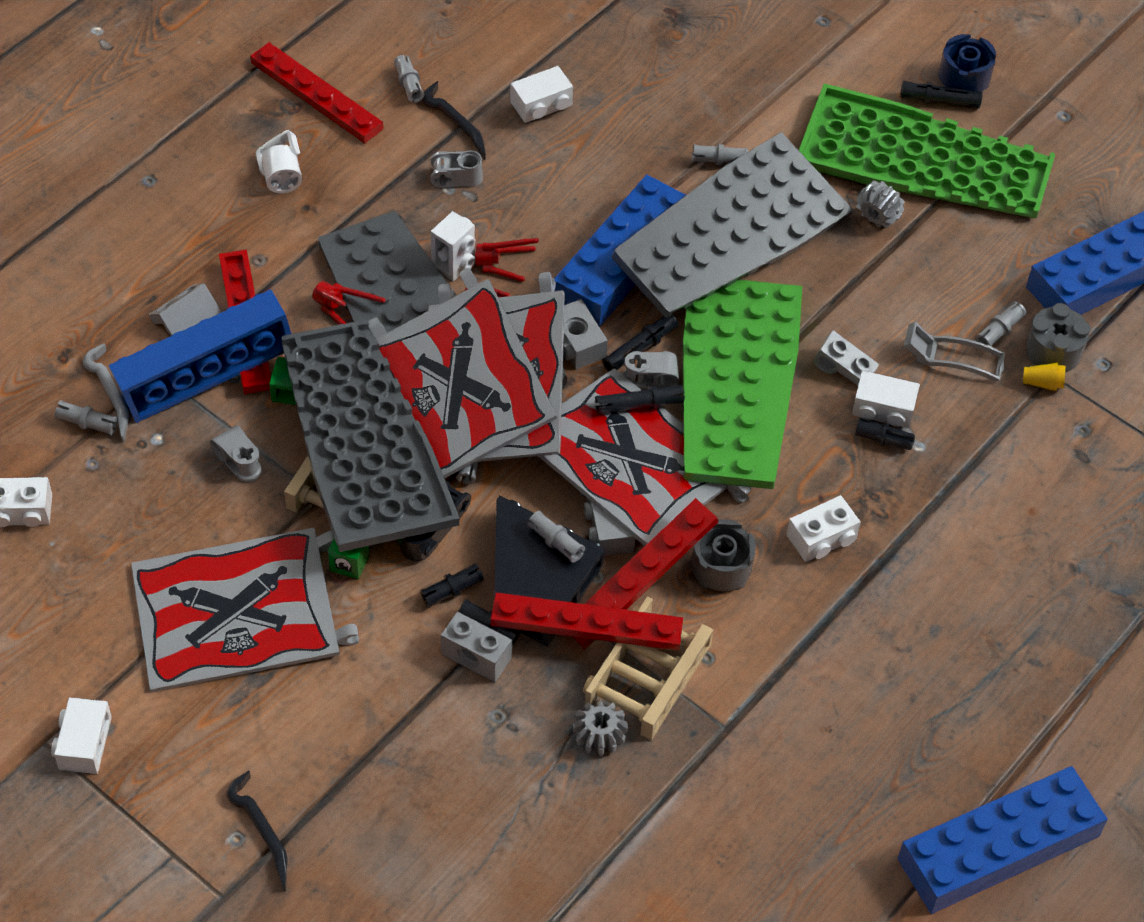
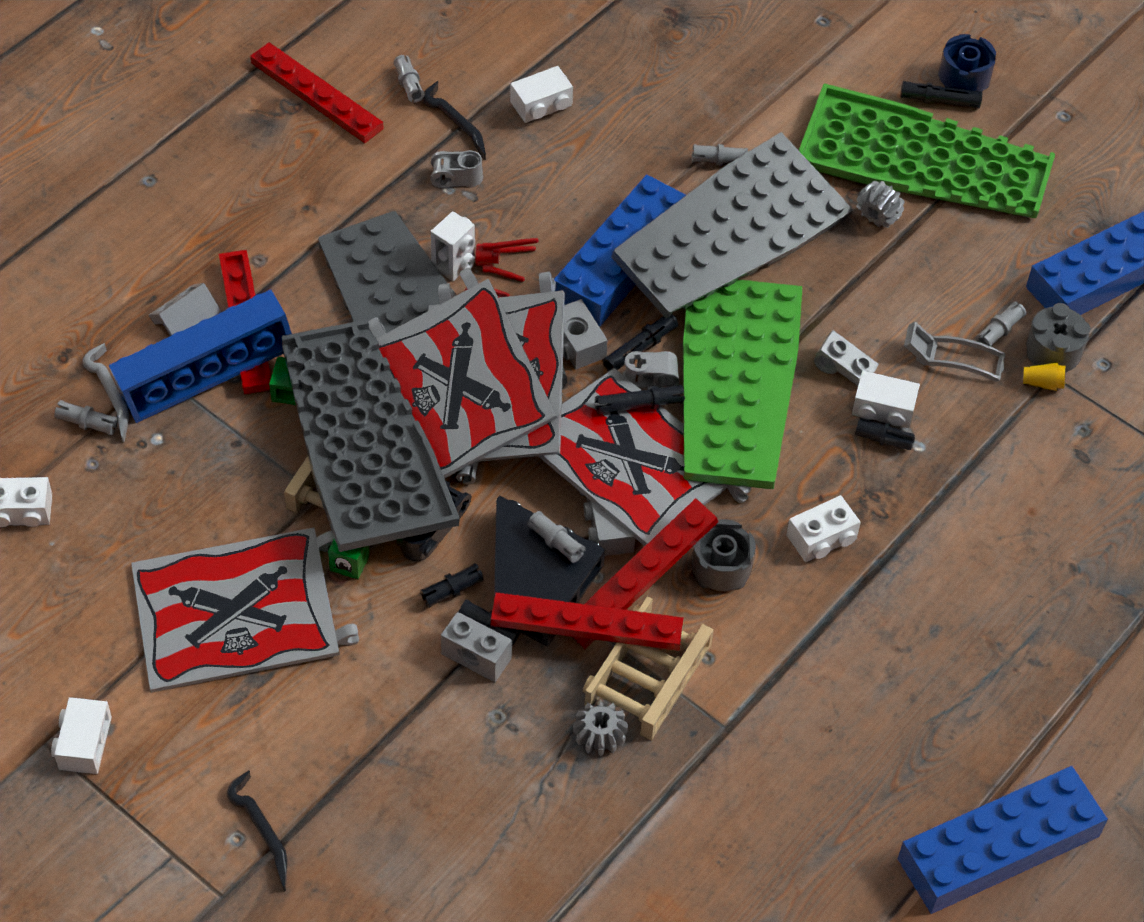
(238, 454): light grey piece -> none
(280, 163): white piece -> none
(330, 297): red plant -> none

